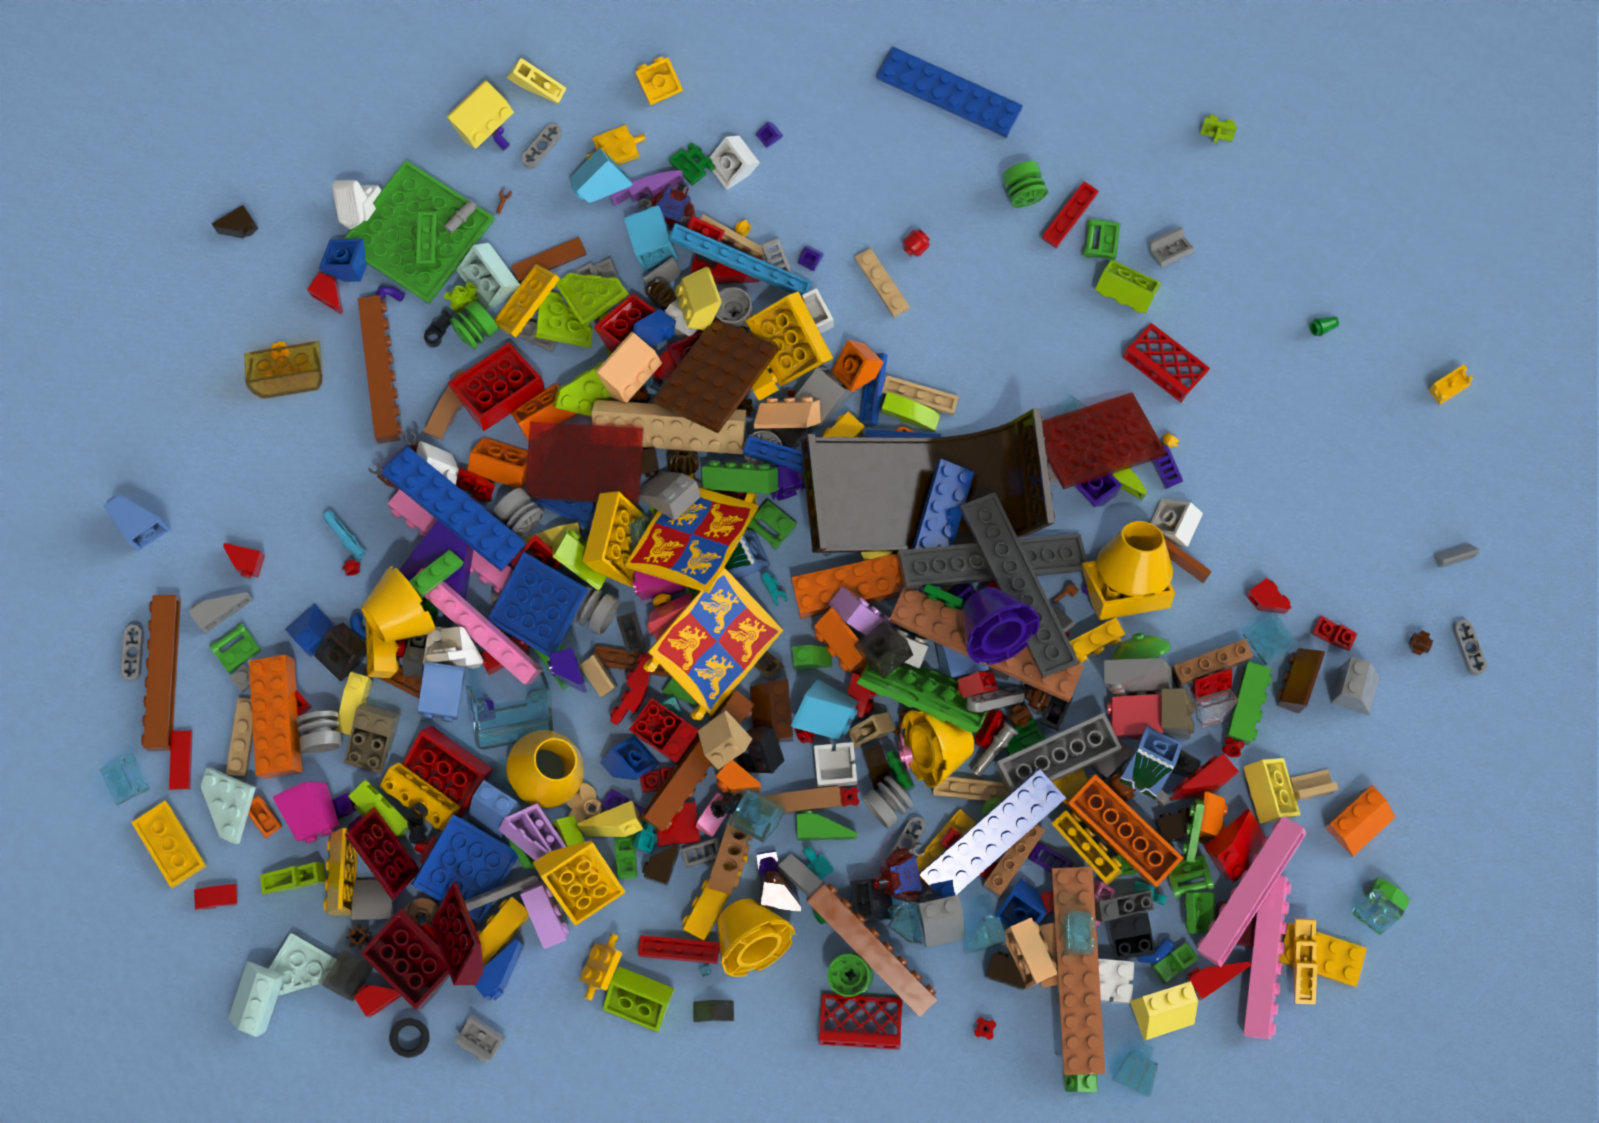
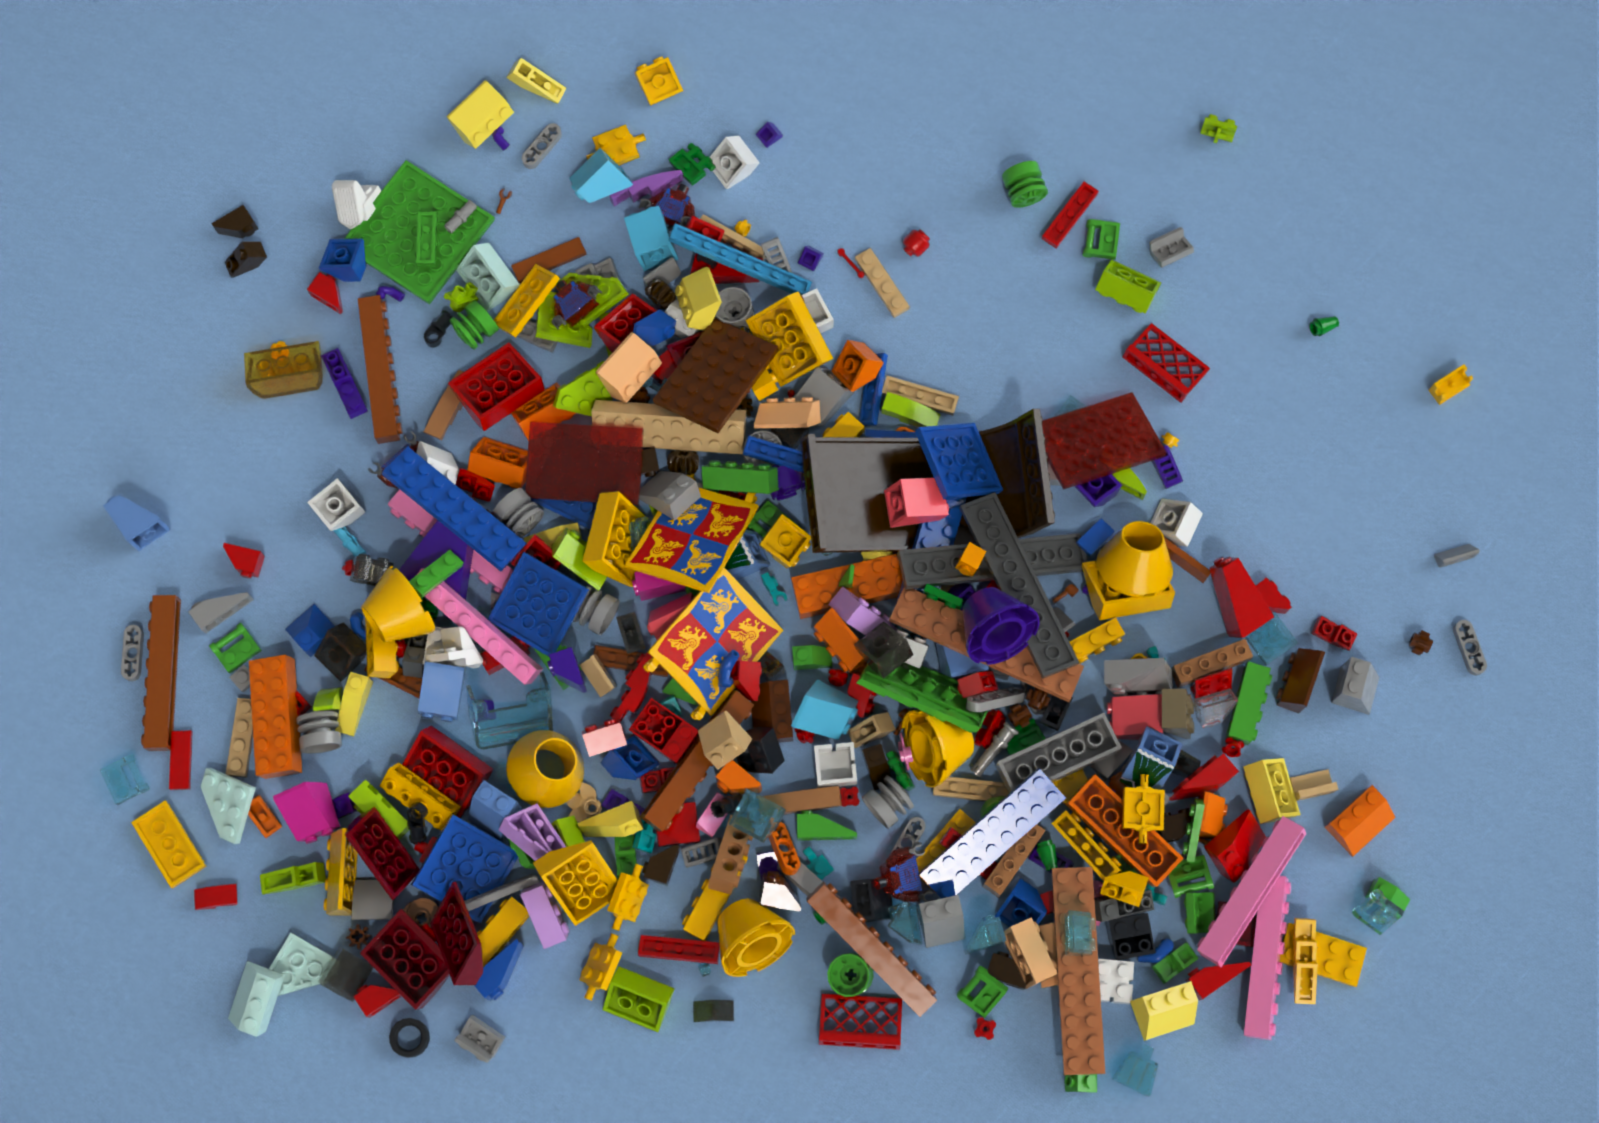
(245, 258): none -> dark brown slope
(328, 699): none -> lime slope
(336, 506): none -> white slope
(344, 383): none -> dark purple slope
(368, 570): none -> clear smoke brick
(371, 737): dark tan slope -> none
(573, 302): none -> torso
(604, 737): none -> slope
(627, 897): none -> yellow plate
(661, 599): yellow plate -> none
(725, 669): none -> blue arm
(746, 678): none -> red slope
(782, 857): none -> orange beam
(785, 541): none -> yellow plate
(837, 677): none -> red plate
(841, 252): none -> red hinge
(847, 579): none -> bright green slope
(915, 502): none -> coral slope
(949, 92): blue plate -> none
(958, 460): none -> blue plate
(970, 559): none -> light orange brick
(988, 995): none -> bright green plate
(1047, 854): none -> green cone
(1095, 537): none -> blue slope
(1125, 887): none -> yellow slope
(1141, 647): bright green dish -> none
(1143, 809): none -> yellow plate
(1238, 598): none -> red slope

